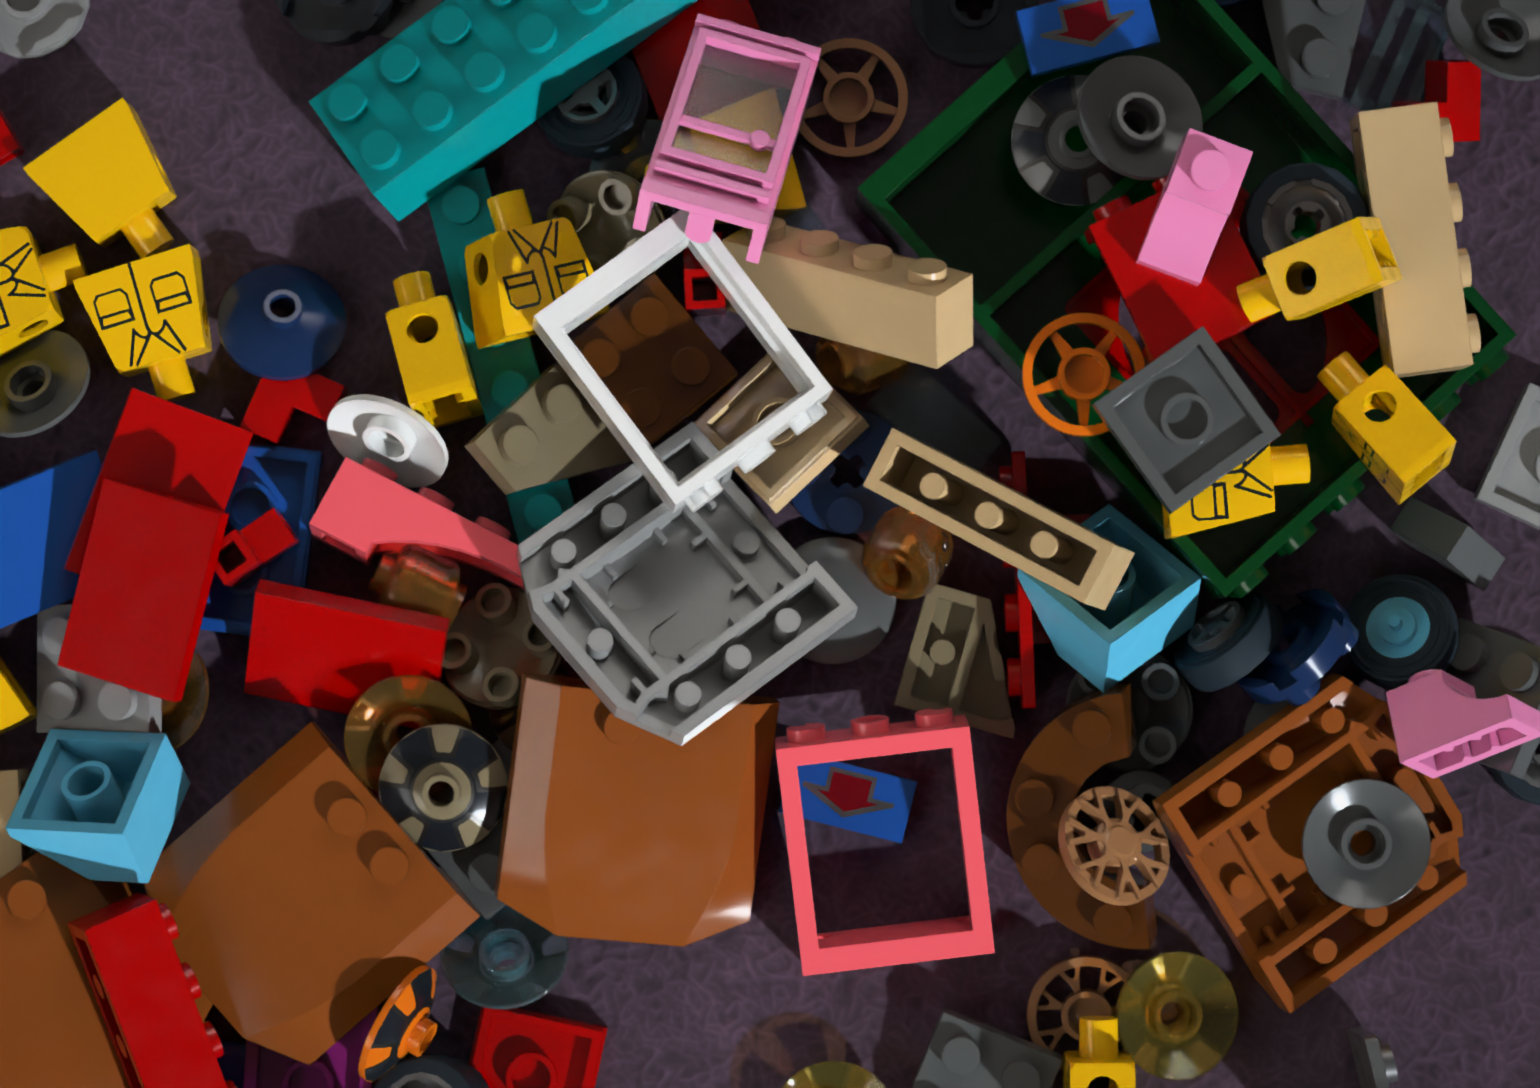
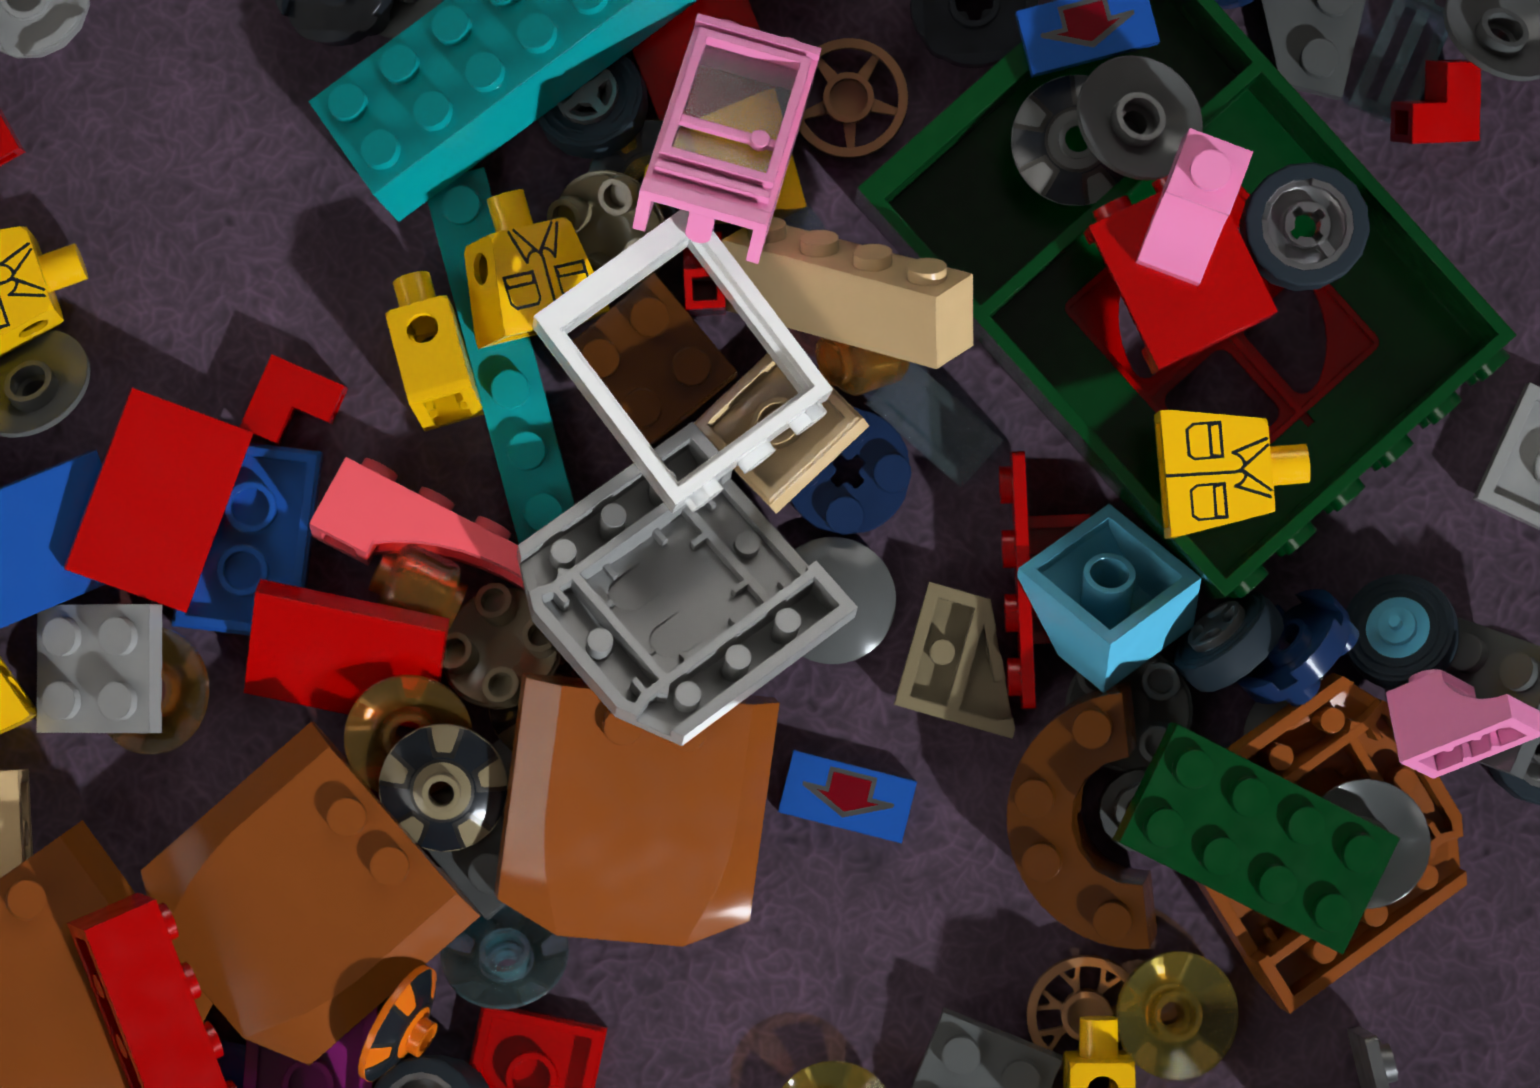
(101, 802): medium azure slope -> none
(109, 180): yellow torso -> none
(143, 589): red tile -> none
(152, 317): yellow torso -> none
(254, 547): red piece -> none
(281, 345): dark blue dish -> none
(389, 434): white dish -> none
(545, 436): dark tan wing -> none
(897, 942): coral window -> none
(906, 554): clear orange head -> none
(999, 519): tan brick -> none
(1081, 373): orange wheel -> none
(1114, 845): medium nougat wheel -> none
(1186, 420): dark grey plate -> none
(1256, 838): none -> dark green plate
(1347, 264): yellow torso -> none
(1398, 451): yellow torso -> none
(1407, 186): tan brick -> none
(1448, 542): dark grey piece -> none

